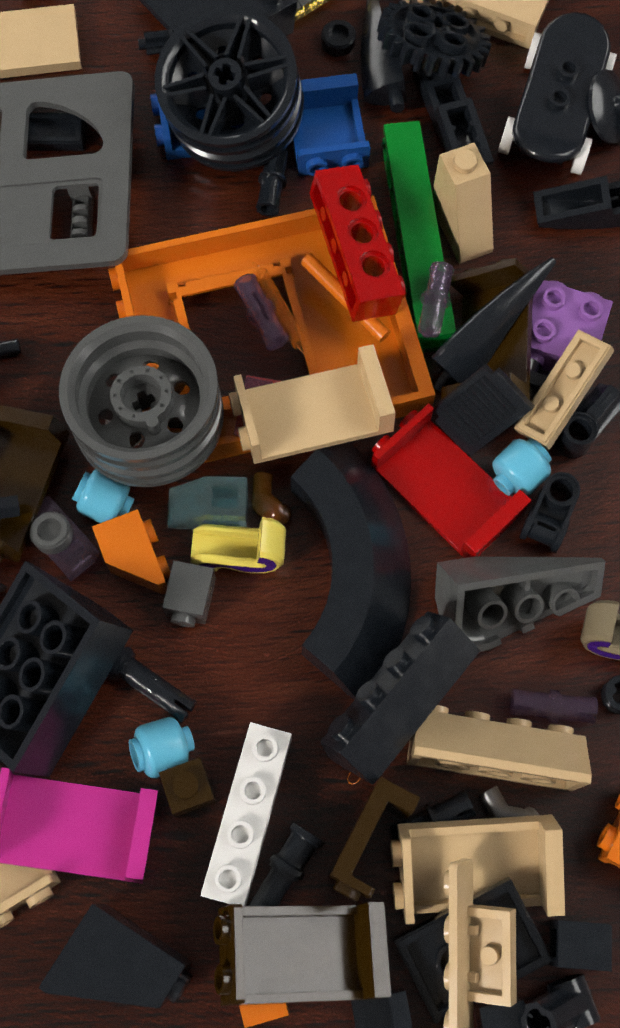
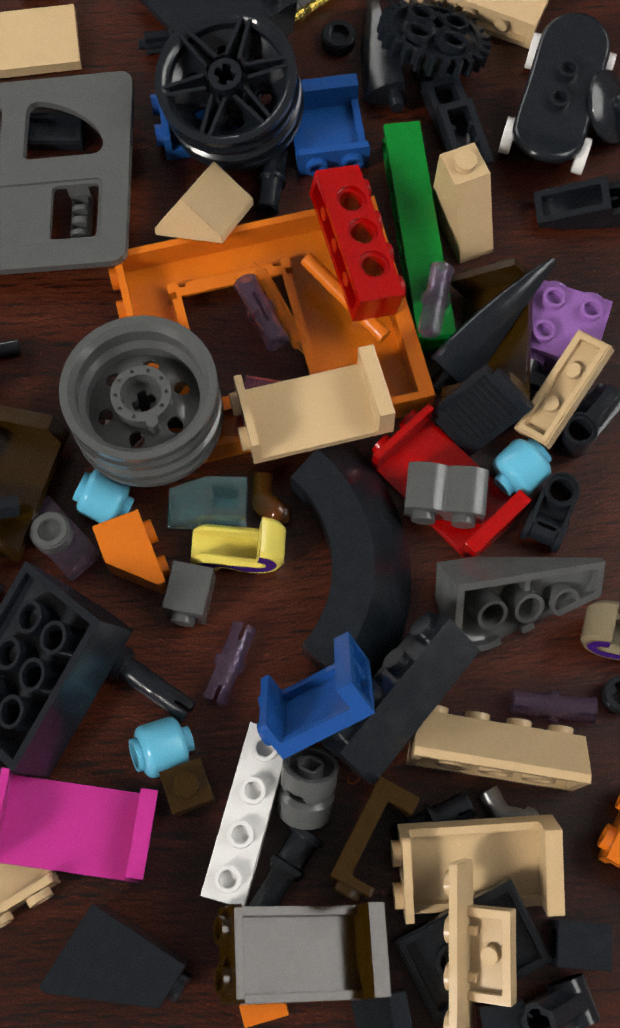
(207, 209): none -> tan slope
(229, 663): none -> clear purple pin
(308, 788): none -> dark grey wheel
(318, 704): none -> blue panel
(446, 494): none -> dark grey brick

